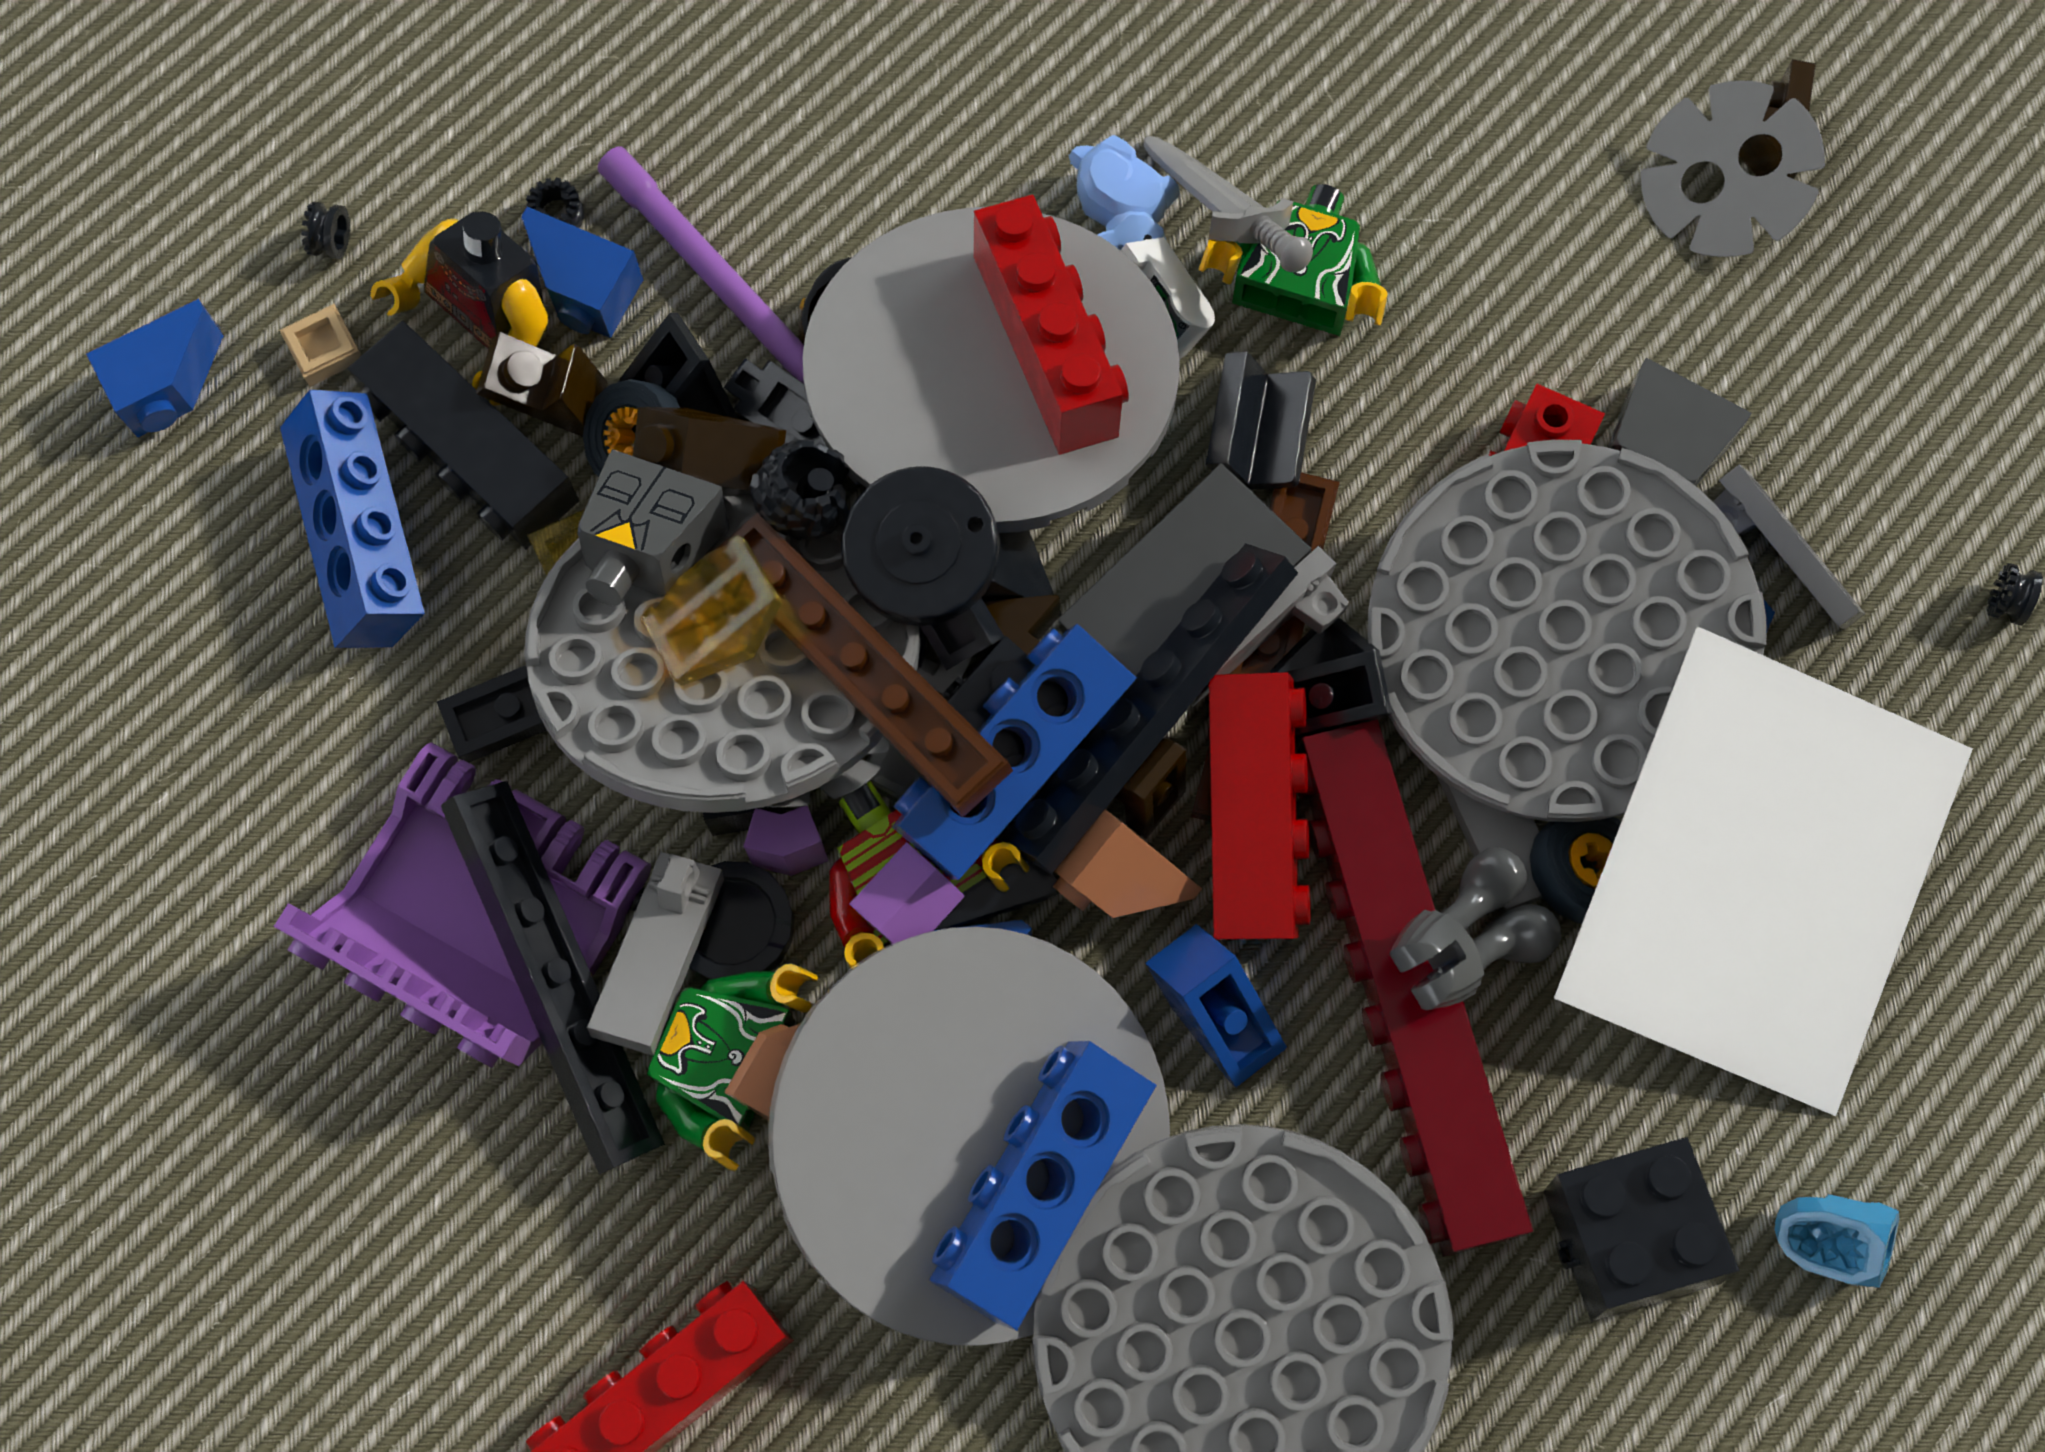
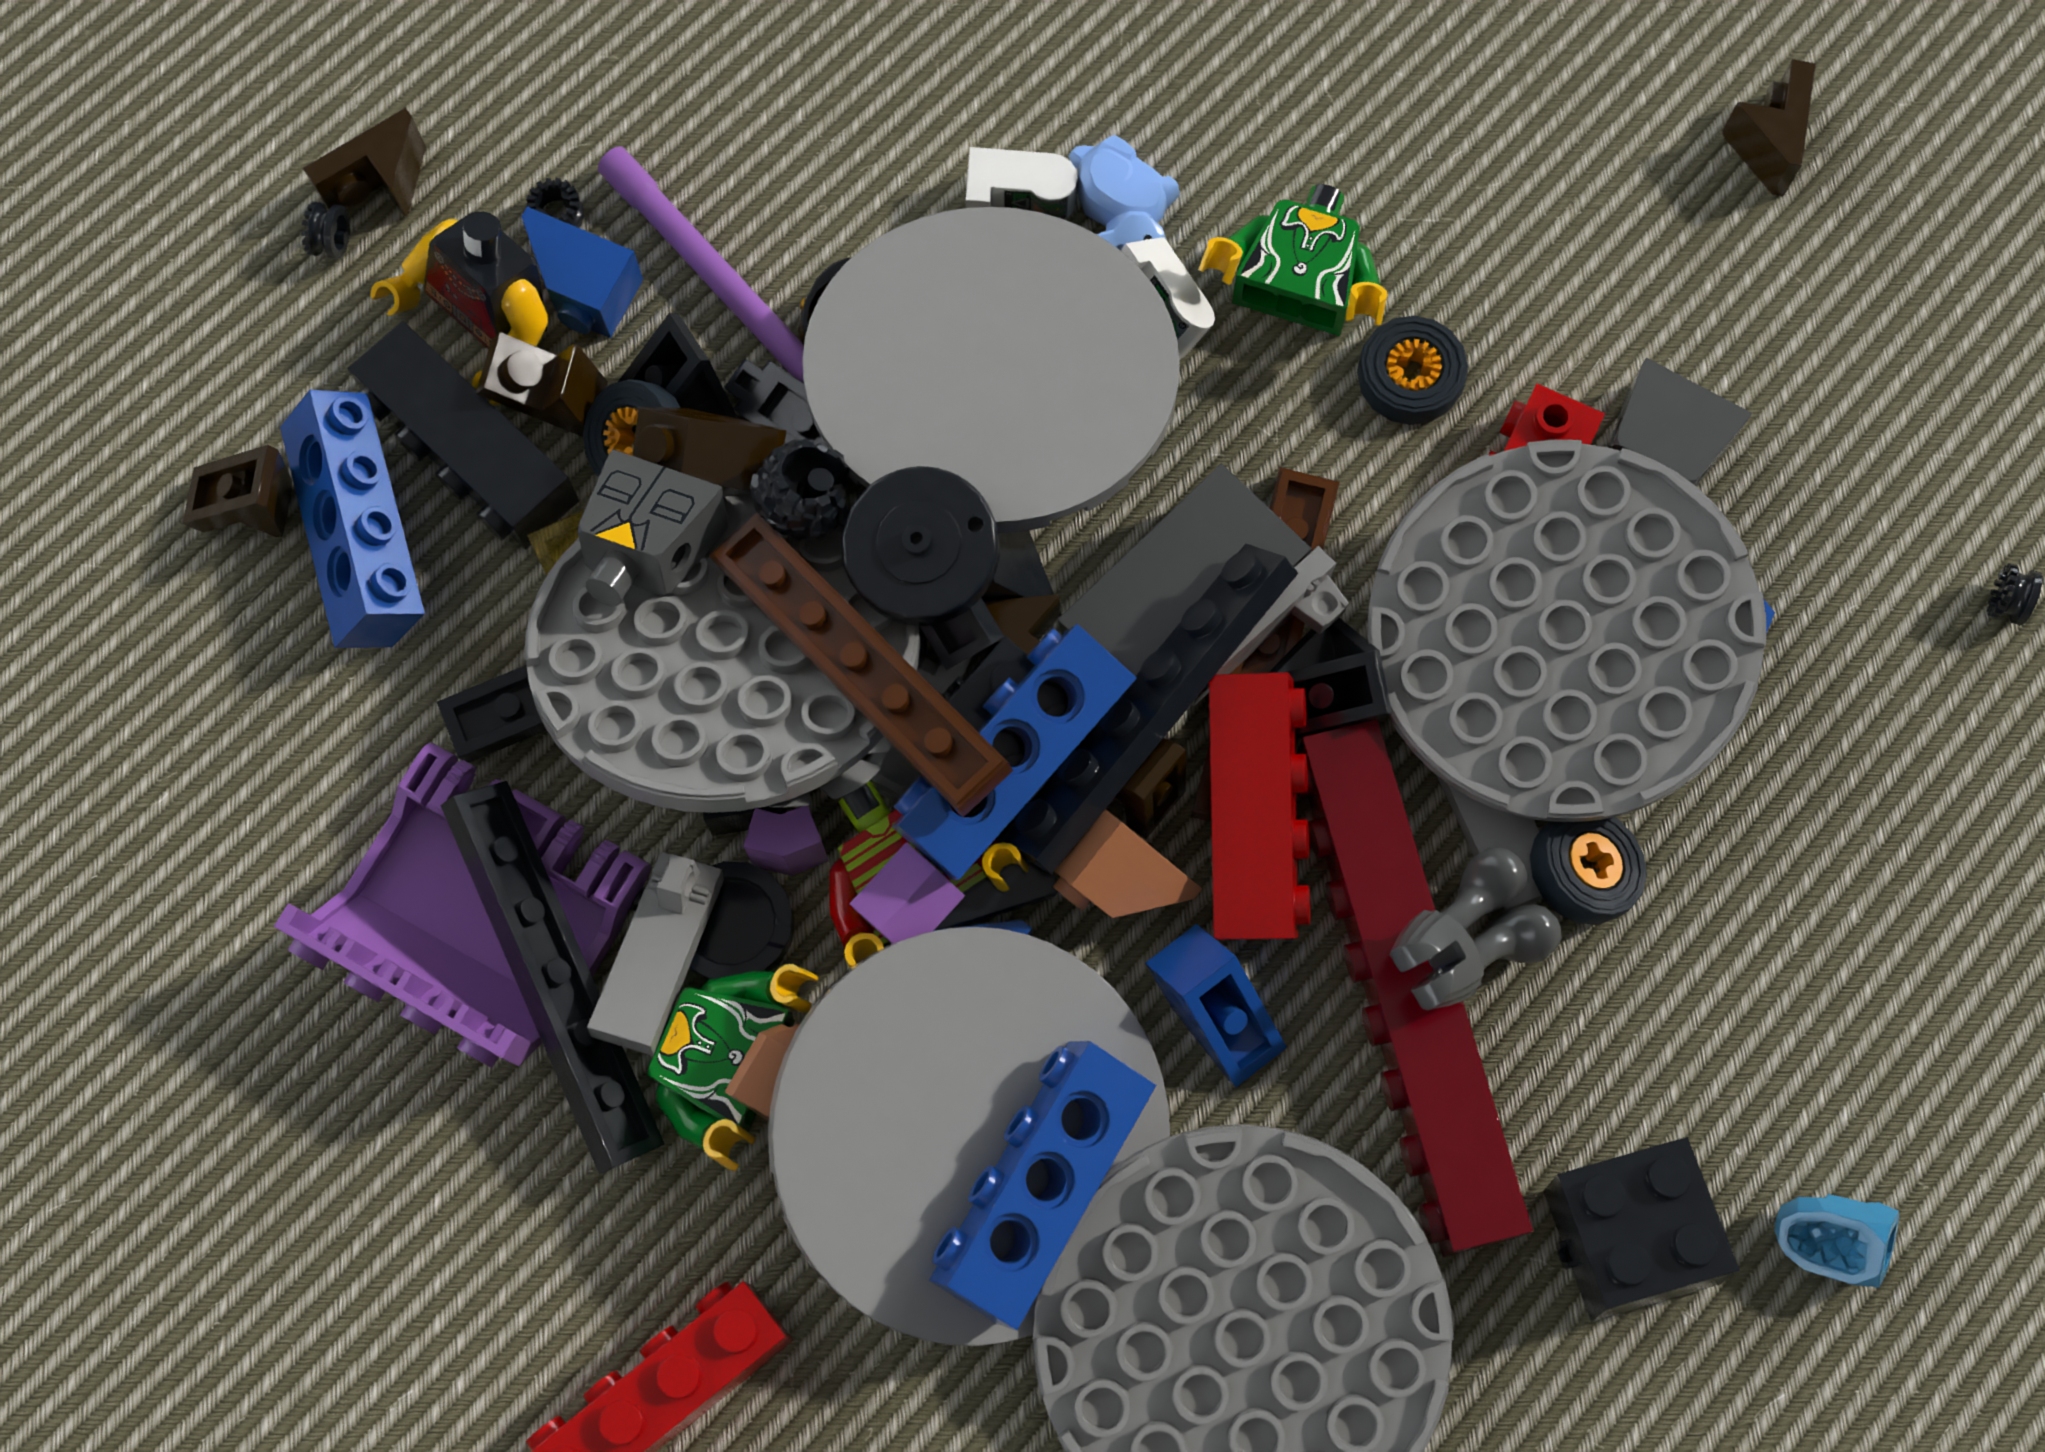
(158, 367): blue slope -> none
(240, 489): none -> dark brown slope
(321, 345): tan tile -> none
(380, 156): none -> dark brown slope
(713, 614): clear yellow slope -> none
(1021, 181): none -> white leg
(1048, 324): red brick -> none
(1234, 213): light grey sword -> none
(1261, 423): black panel -> none
(1393, 347): none -> black bush
(1751, 507): light grey hinge -> none
(1764, 872): white sticker -> none
(1772, 199): light grey piece -> none

